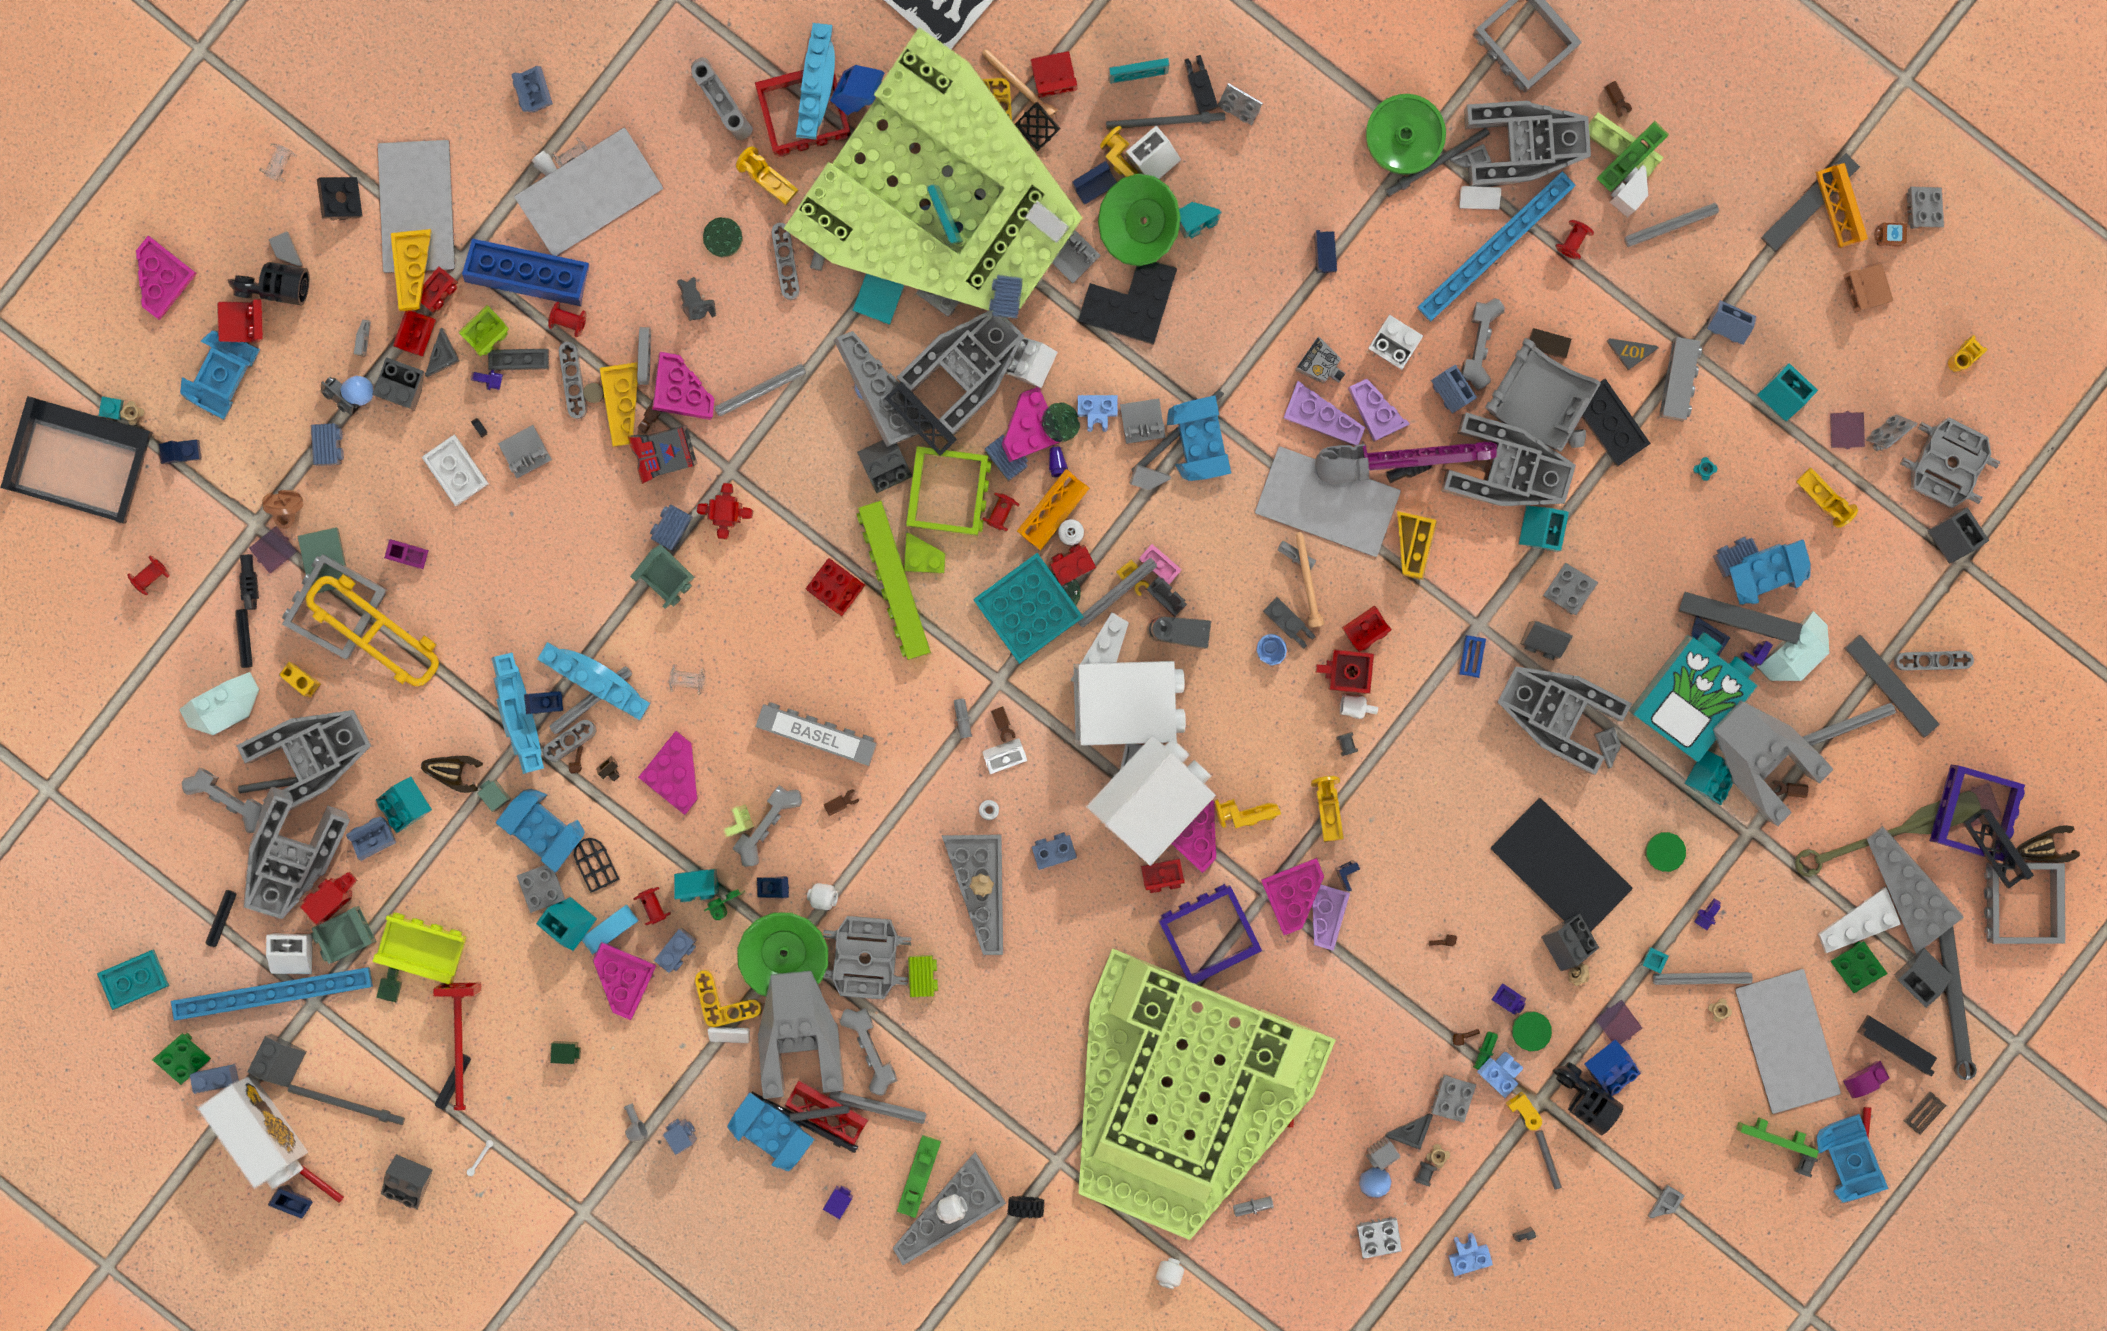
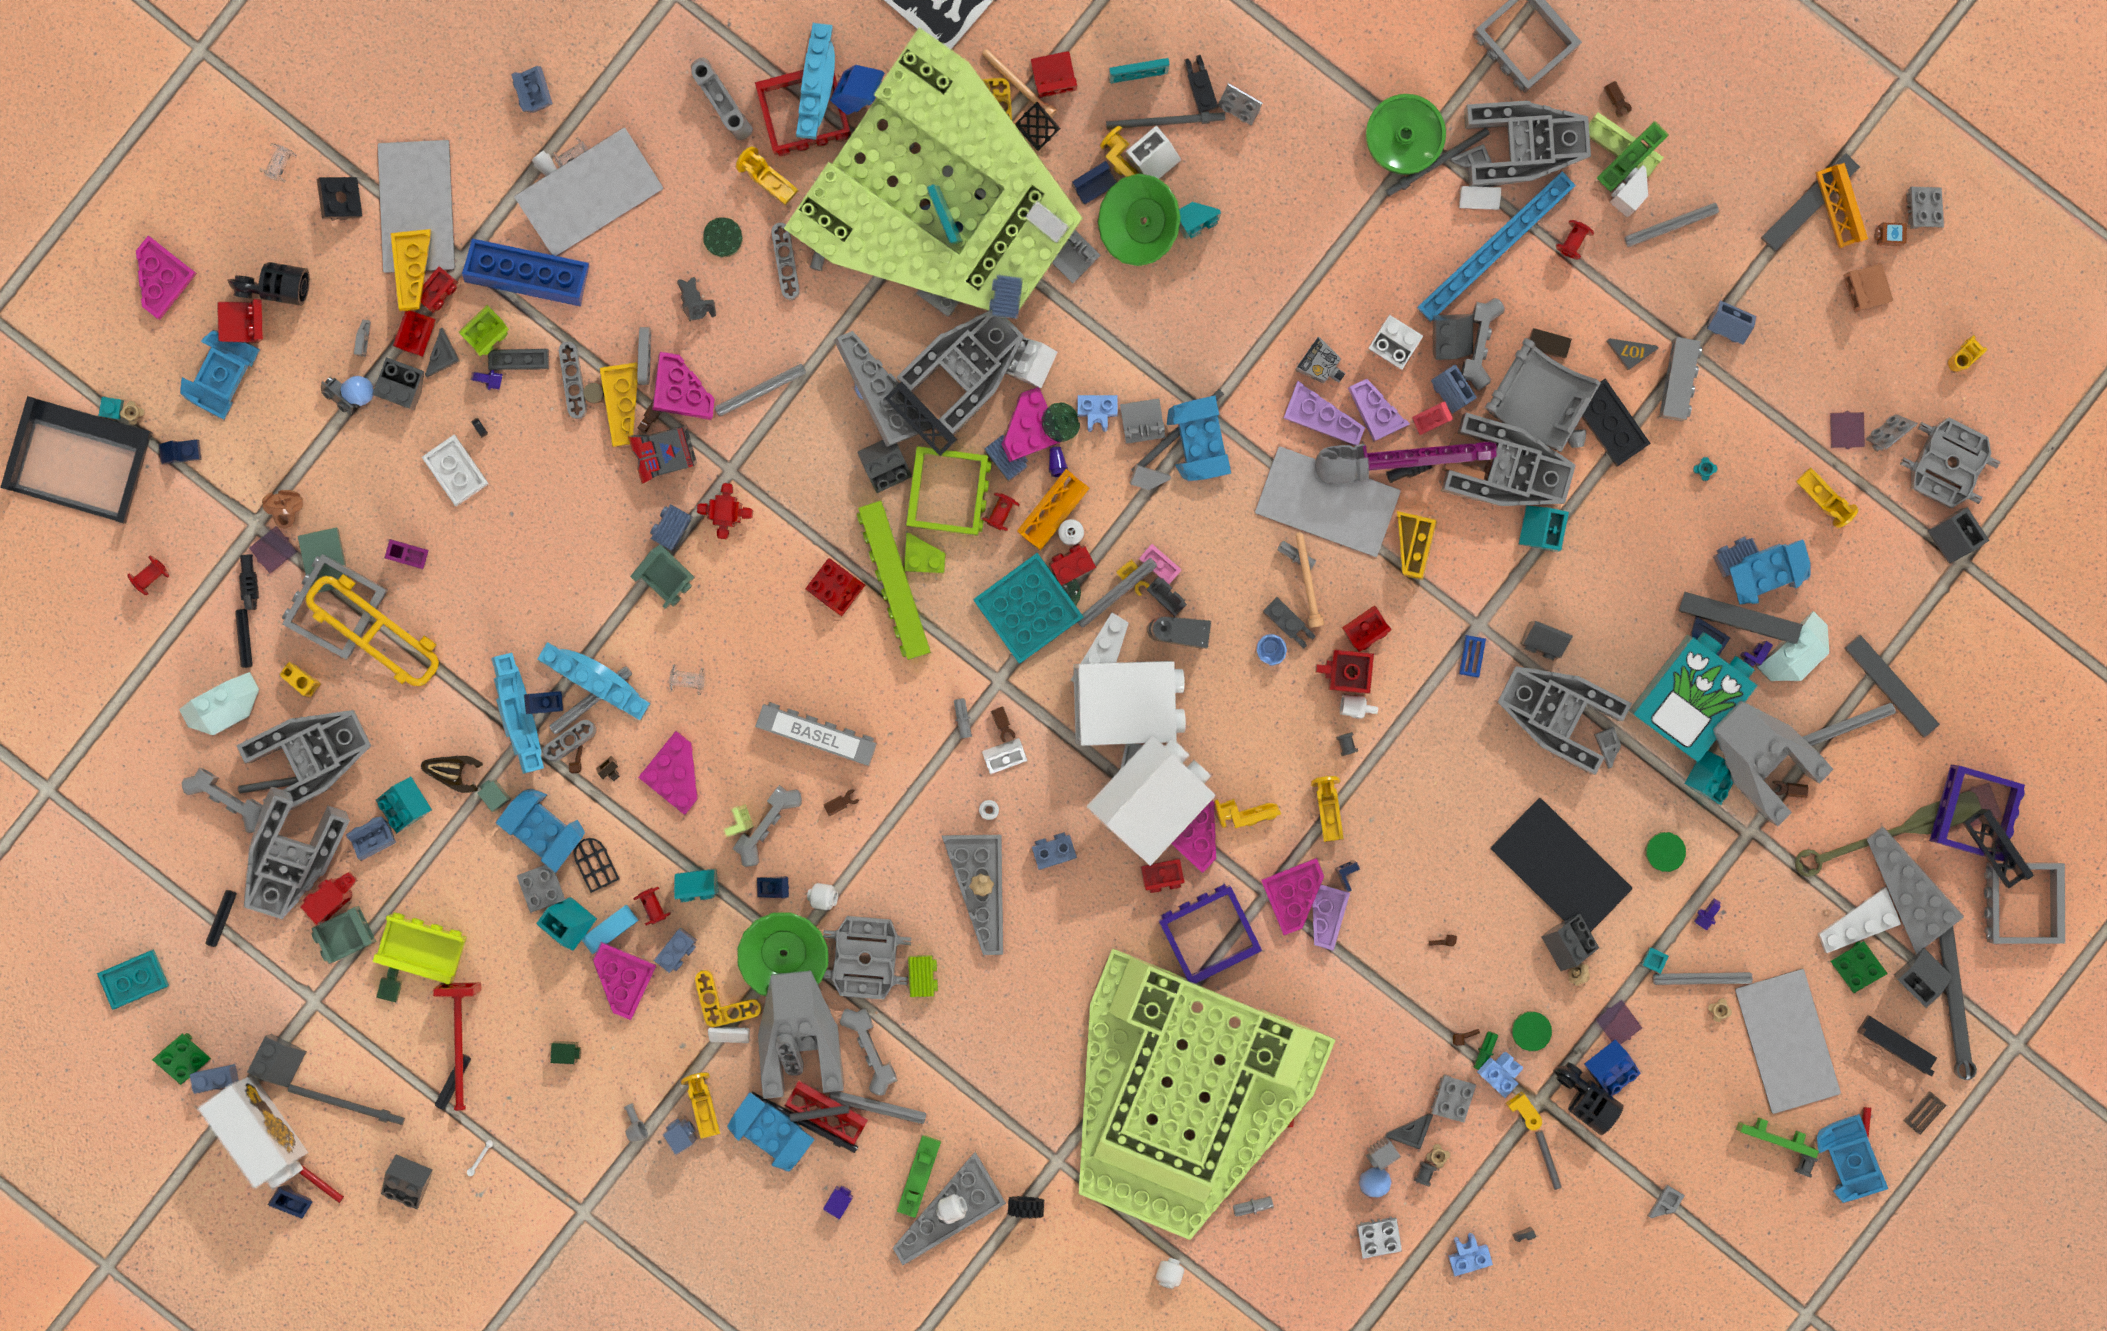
(271, 993): dark azure plate -> none
(285, 249): light grey tile -> none
(289, 953): white slope -> none
(326, 444): sand blue brick -> none
(524, 451): light grey hinge -> none
(567, 319): red hose -> none
(702, 1104): none -> yellow piece
(717, 906): green hinge -> none
(794, 1055): none -> light grey beam
(878, 298): teal tile -> none
(1133, 314): black plate -> none
(1325, 251): dark blue panel -> none
(1432, 418): none -> coral tile
(1452, 336): none -> dark grey slope
(1509, 999): dark purple bracket -> none
(1570, 589): light grey hinge -> none
(1787, 392): teal slope -> none
(1867, 1080): magenta brick -> none
(1934, 660): light grey beam -> none
(2043, 847): dark brown animal -> none

